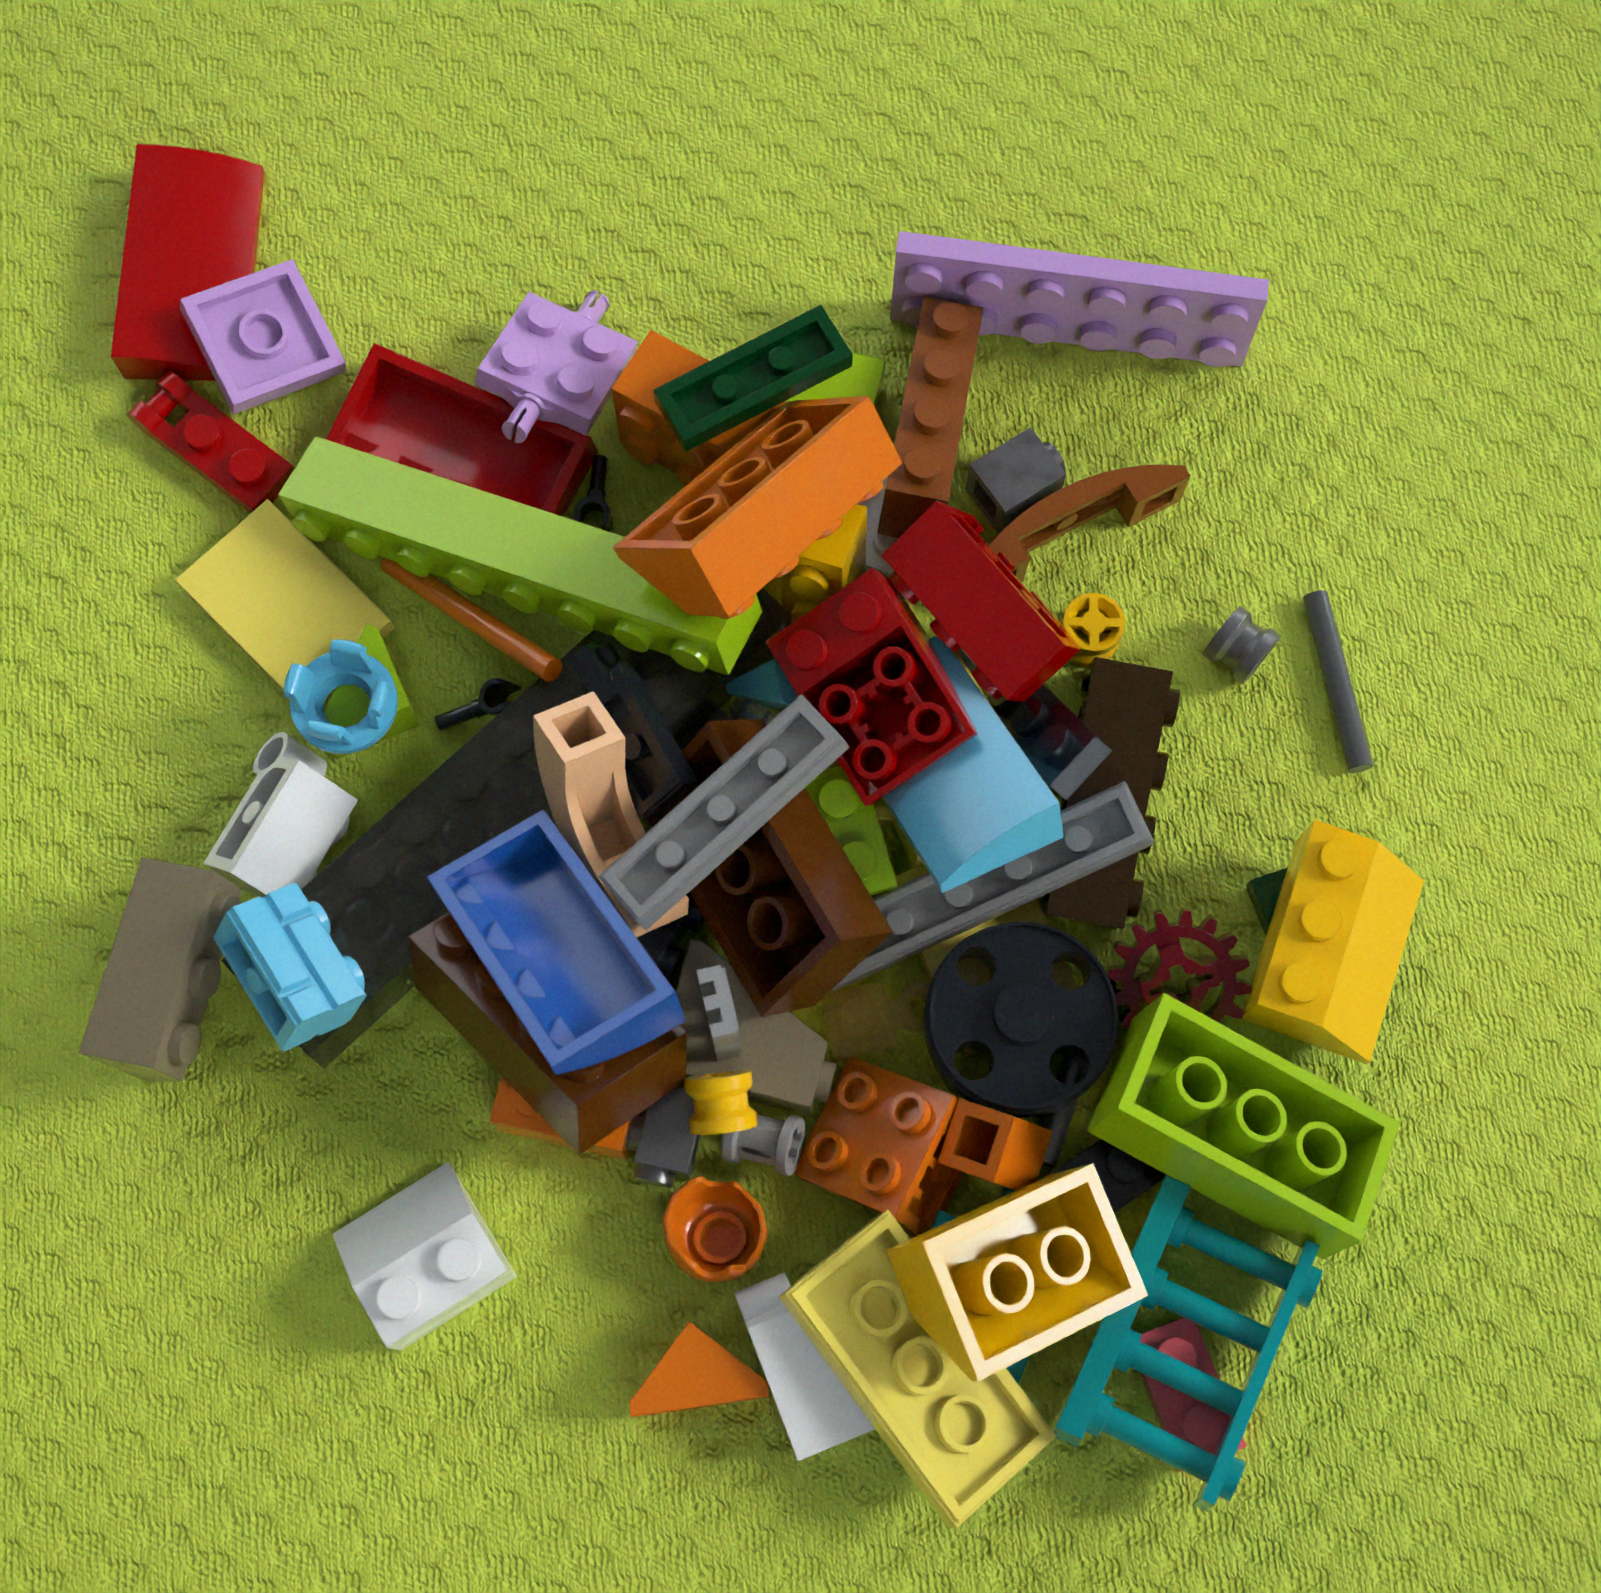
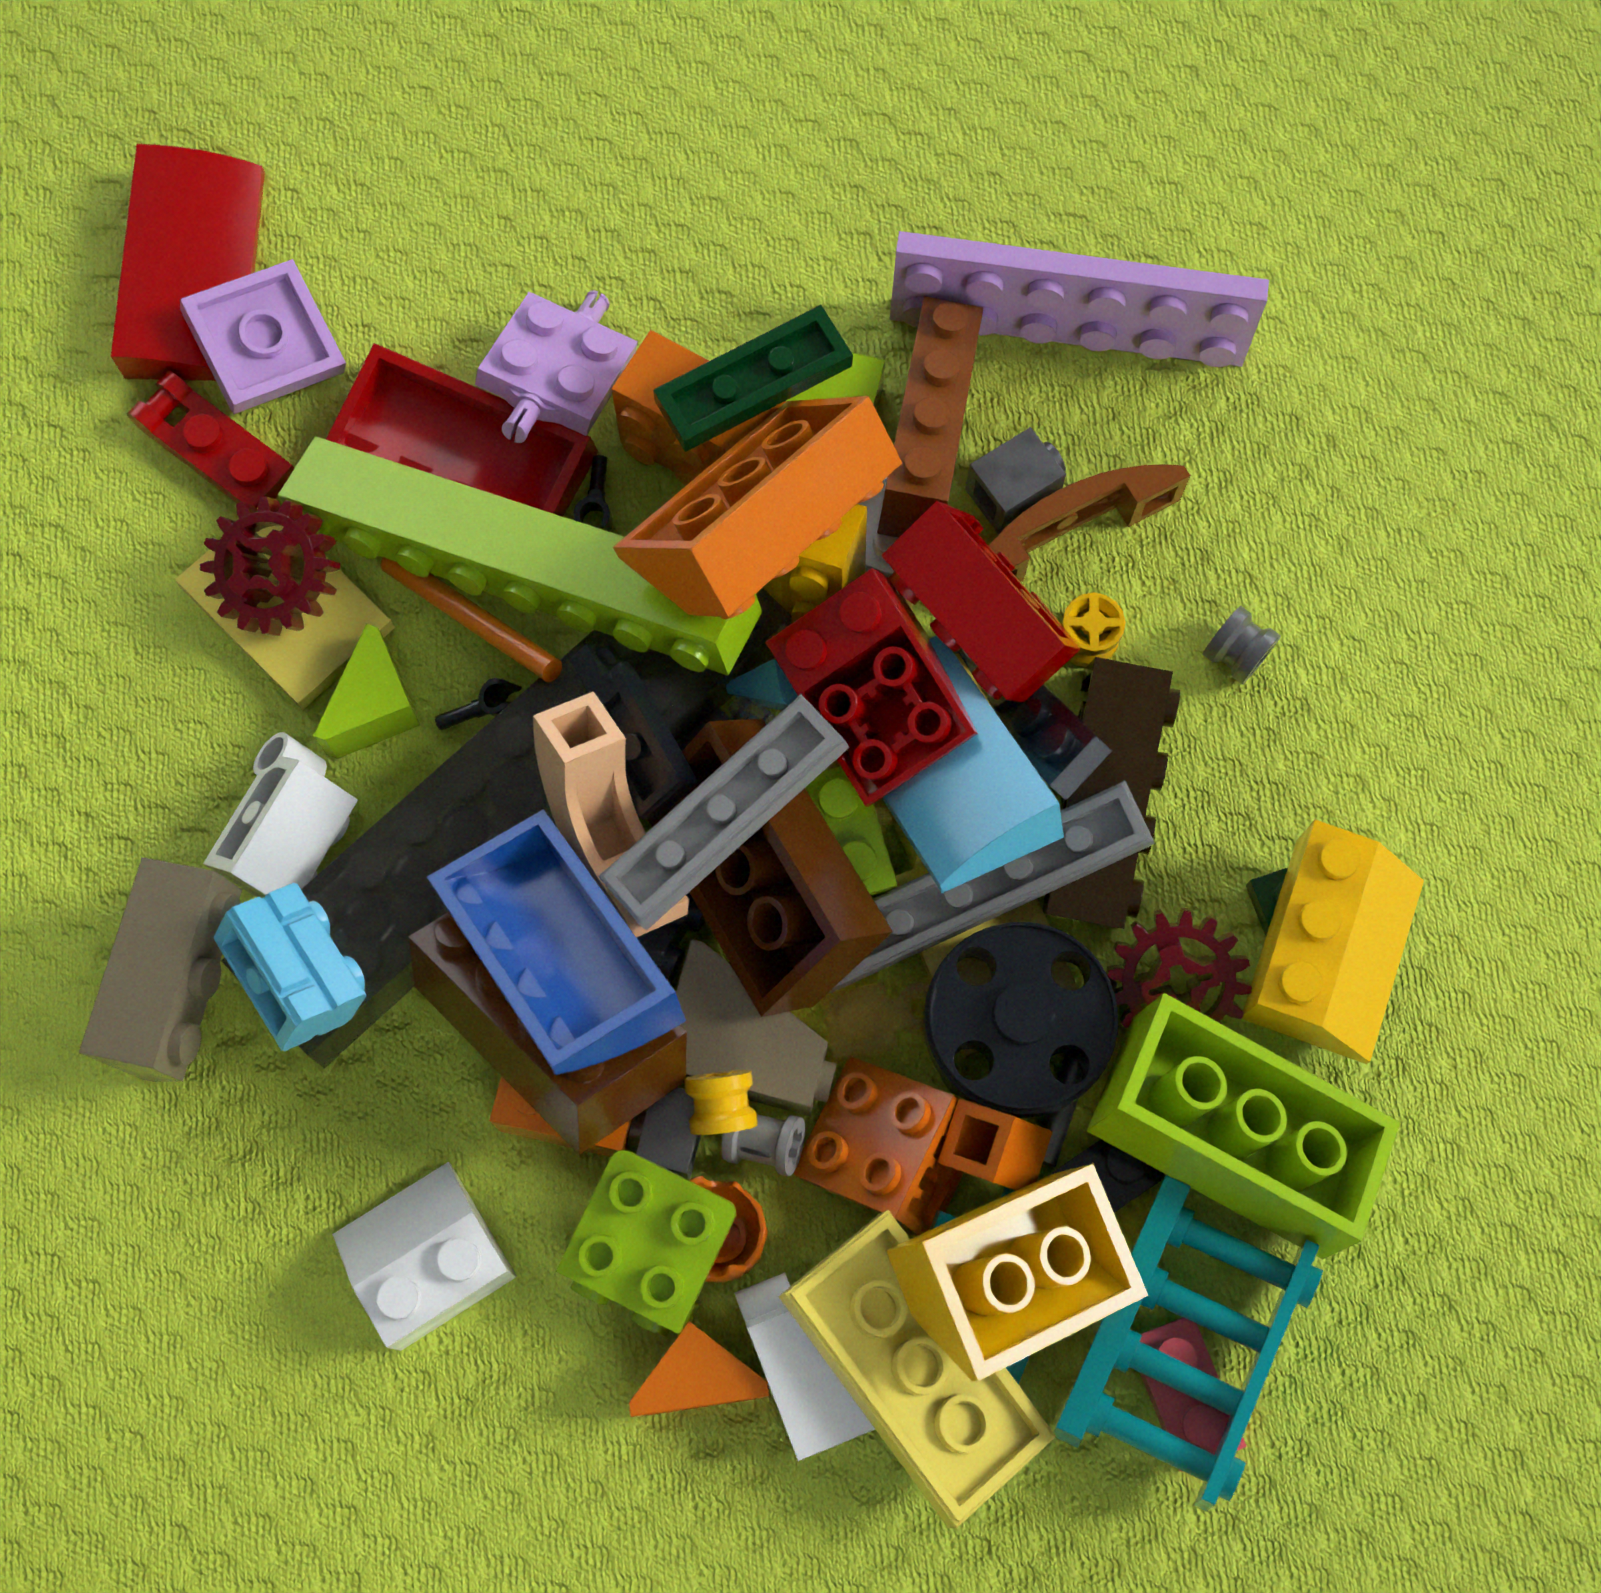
(244, 571): none -> dark red gear
(342, 666): medium azure piece -> none
(647, 1242): none -> lime bracket
(720, 1012): light grey tile -> none
(1338, 681): dark grey bar -> none

